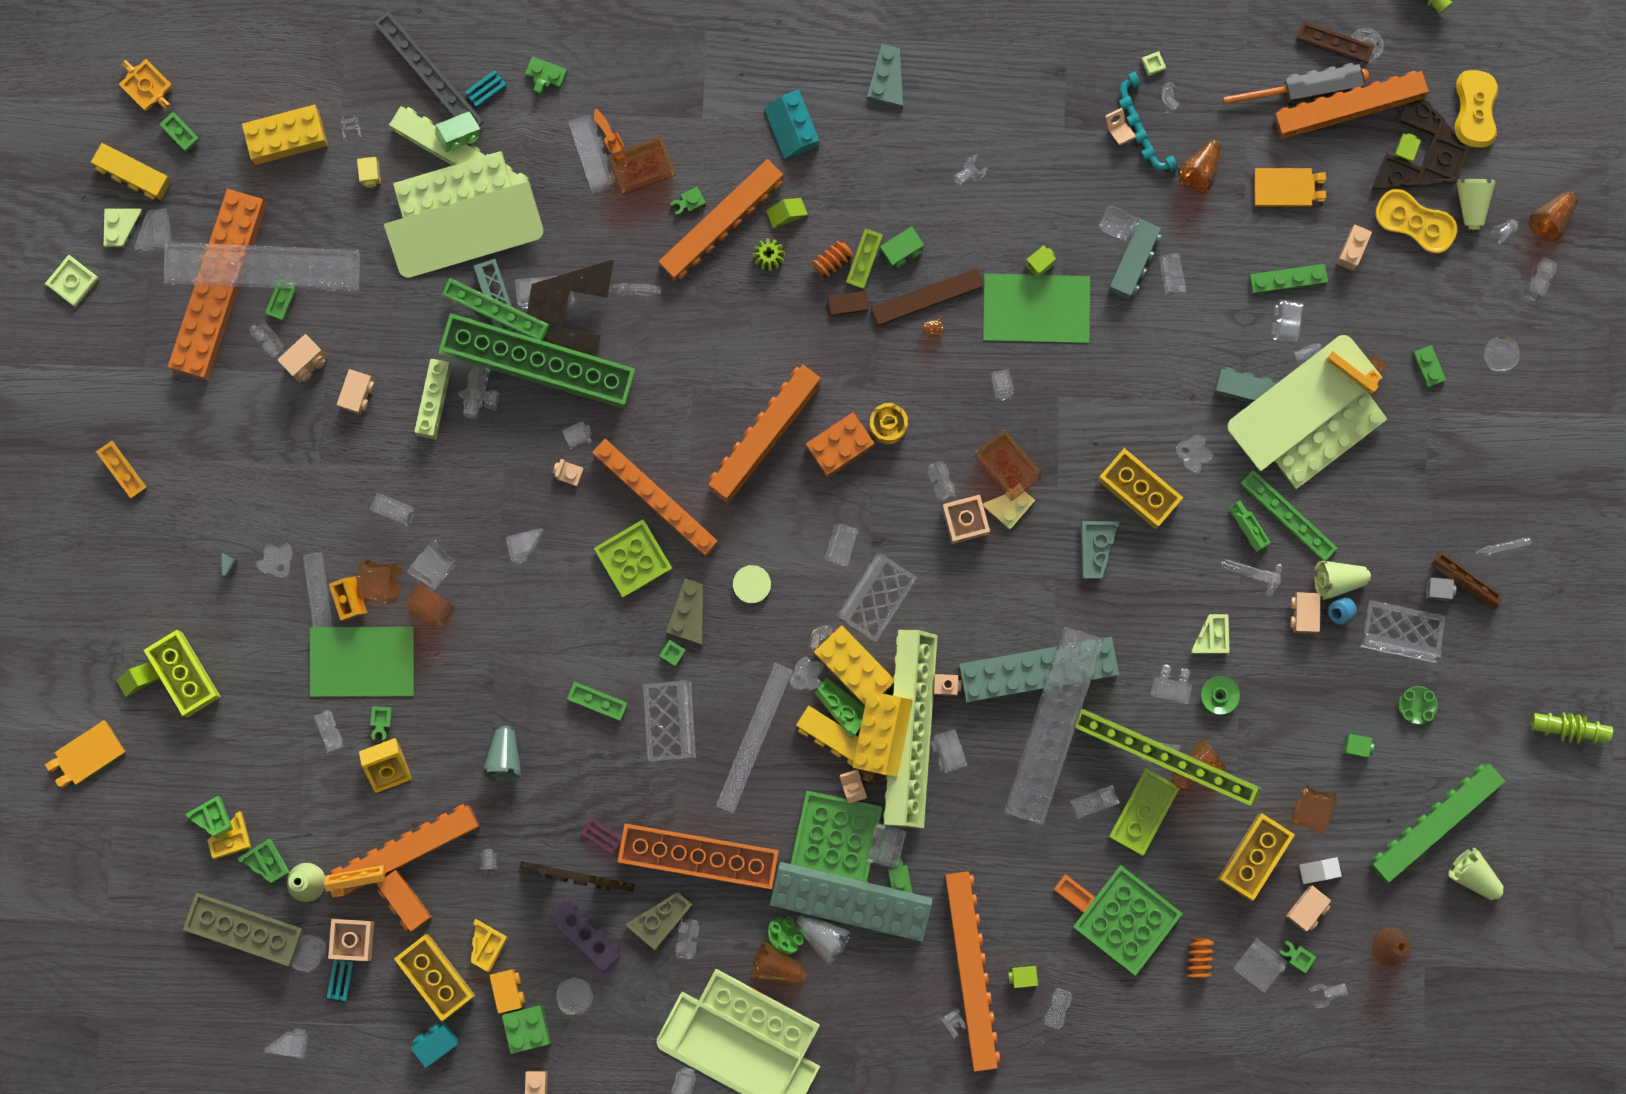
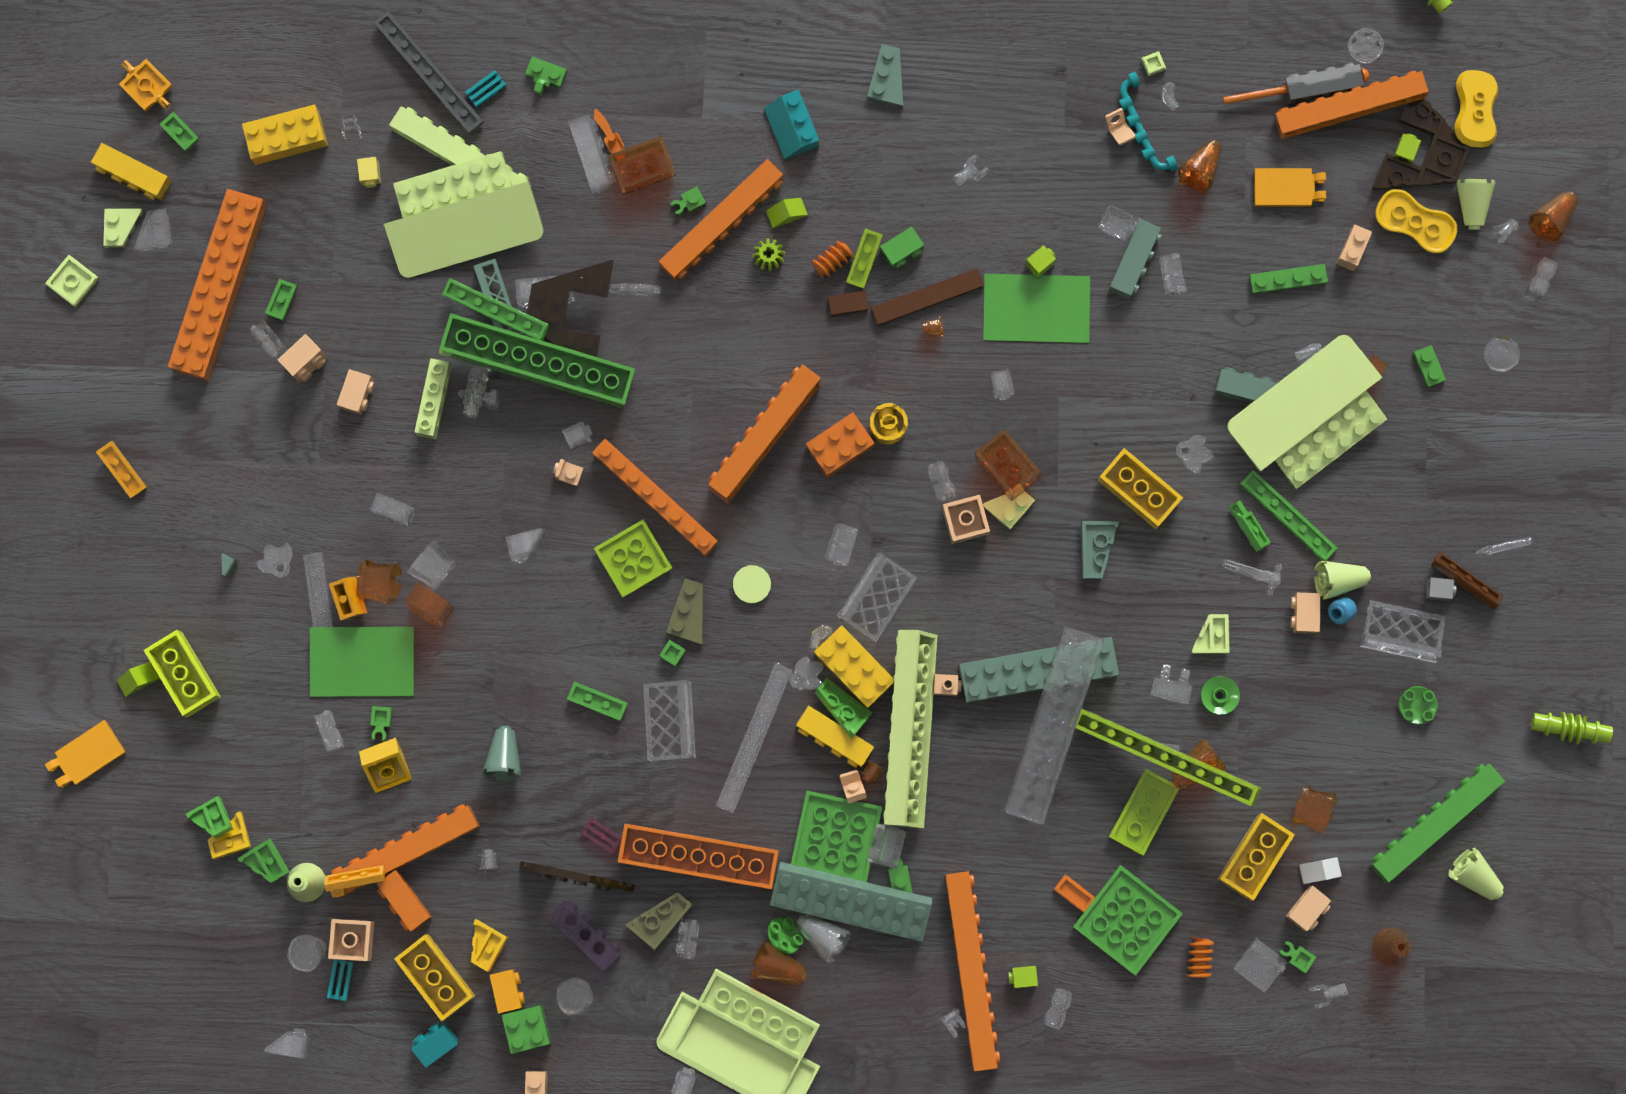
(243, 929): olive plate -> none
(261, 266): clear brick -> none
(457, 132): brick -> none
(882, 733): yellow brick -> none
(949, 751): clear brick -> none
(1095, 801): clear slope -> none
(1288, 321): clear brick -> none
(1335, 42): reddish brown tile -> none
(1358, 746): bright green brick -> none
(1367, 382): light orange hinge -> none

